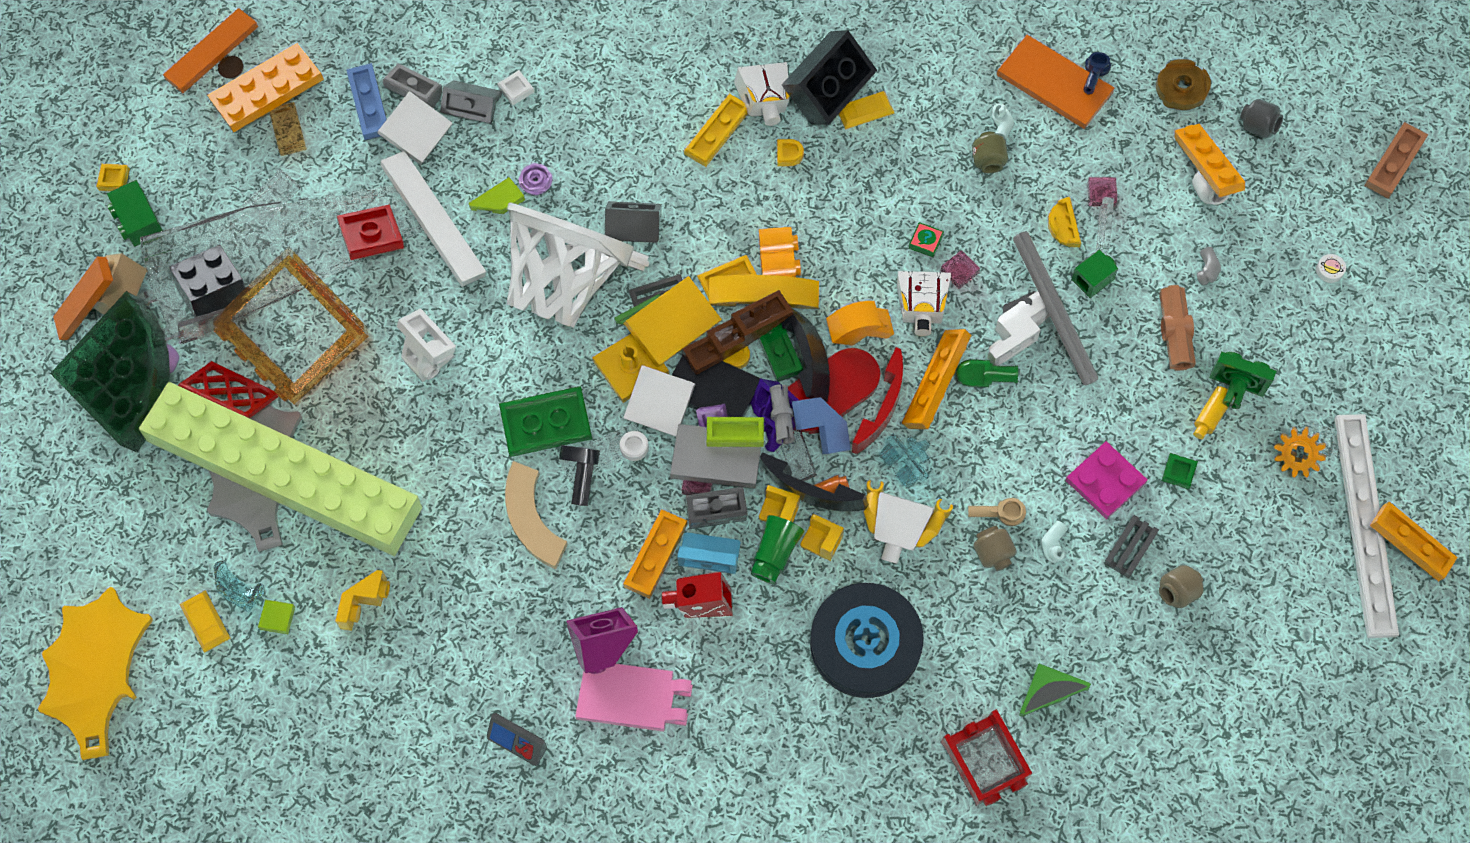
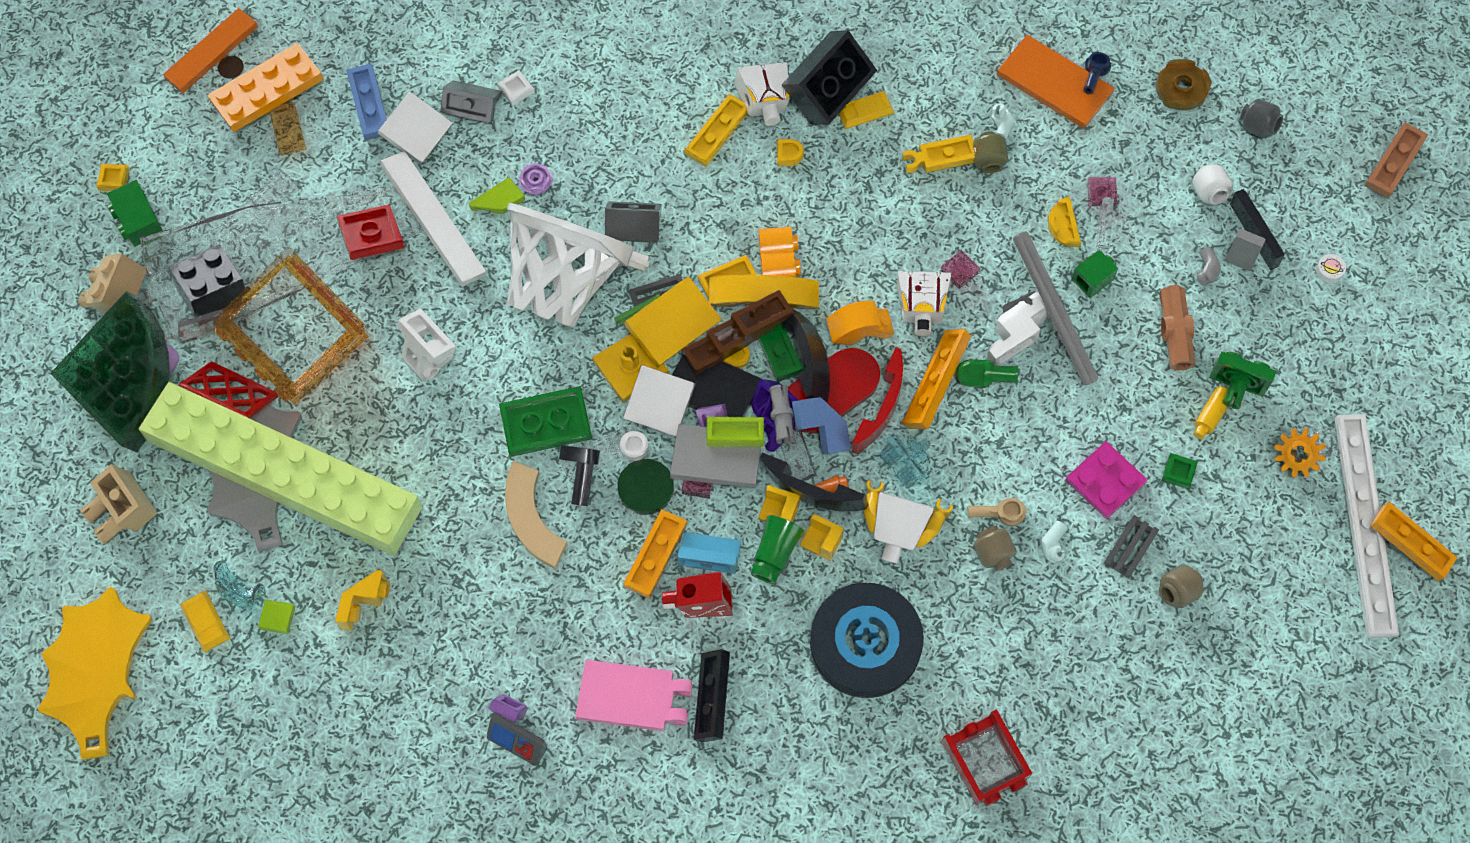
(83, 298): orange tile -> none
(123, 499): none -> tan brick
(403, 80): light grey brick -> none
(508, 708): none -> medium lavender tile
(601, 638): magenta slope -> none
(645, 486): none -> dark green tile
(712, 696): none -> black plate
(716, 508): dark grey brick -> none
(926, 239): tile -> none
(941, 154): none -> yellow plate
(1049, 688): tile -> none
(1209, 160): light orange plate -> none
(1245, 249): none -> light grey tile
(1254, 223): none -> black tile

